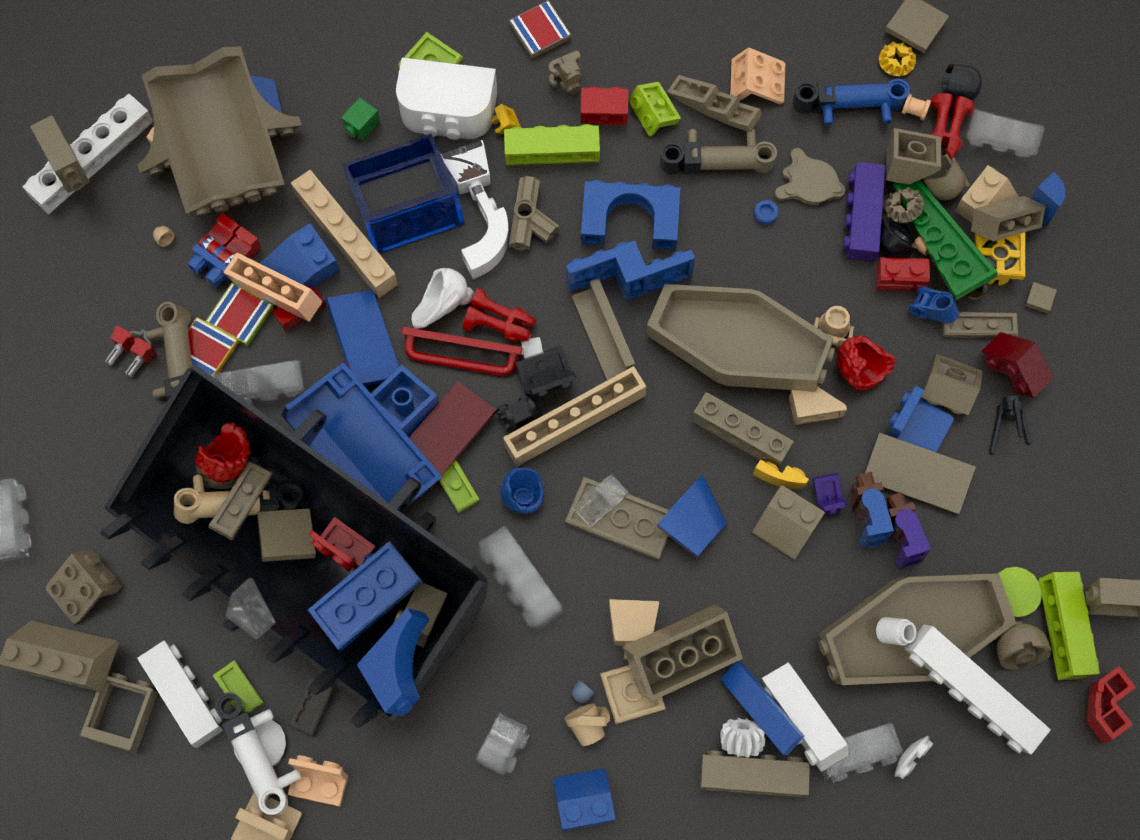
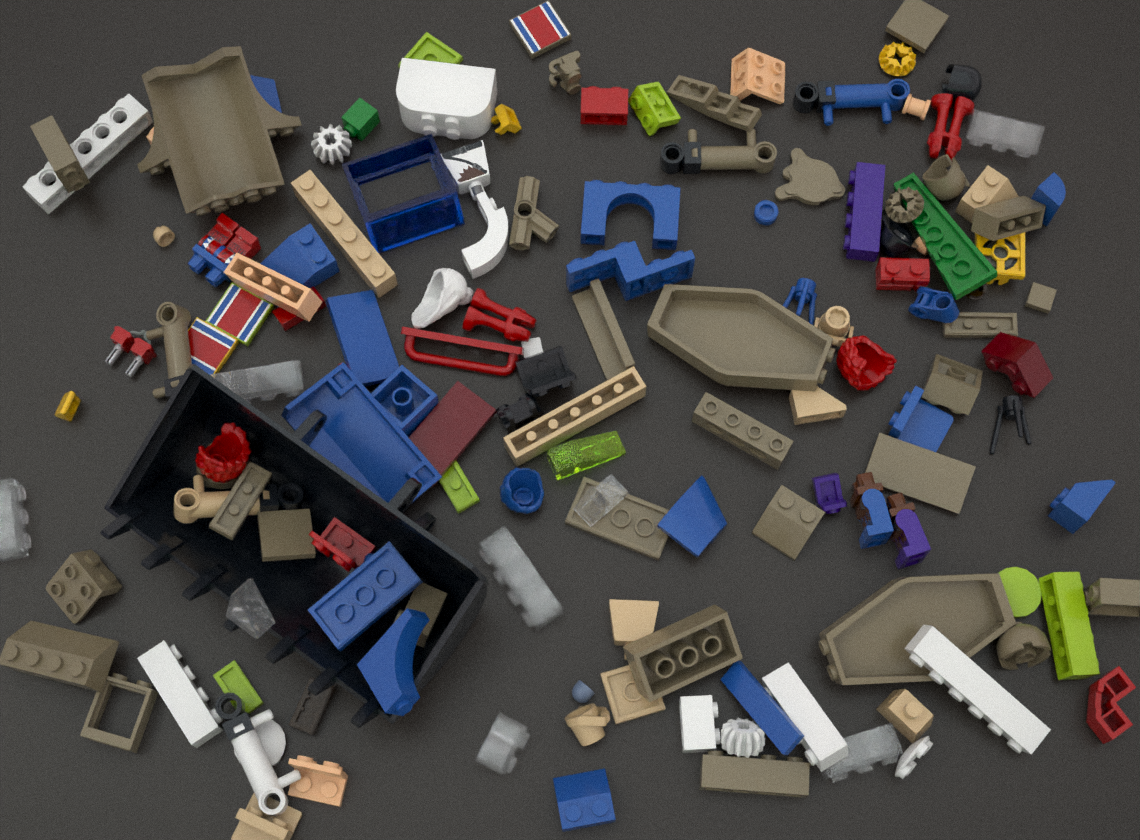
(68, 406): none -> yellow slope
(331, 144): none -> white gear
(552, 145): lime brick -> none
(584, 453): none -> clear neon green slope
(697, 724): none -> white brick
(790, 478): yellow slope -> none
(803, 294): none -> blue plant
(895, 631): white brick -> none
(906, 714): none -> tan torso
(912, 156): dark tan slope -> none
(1076, 505): none -> blue slope

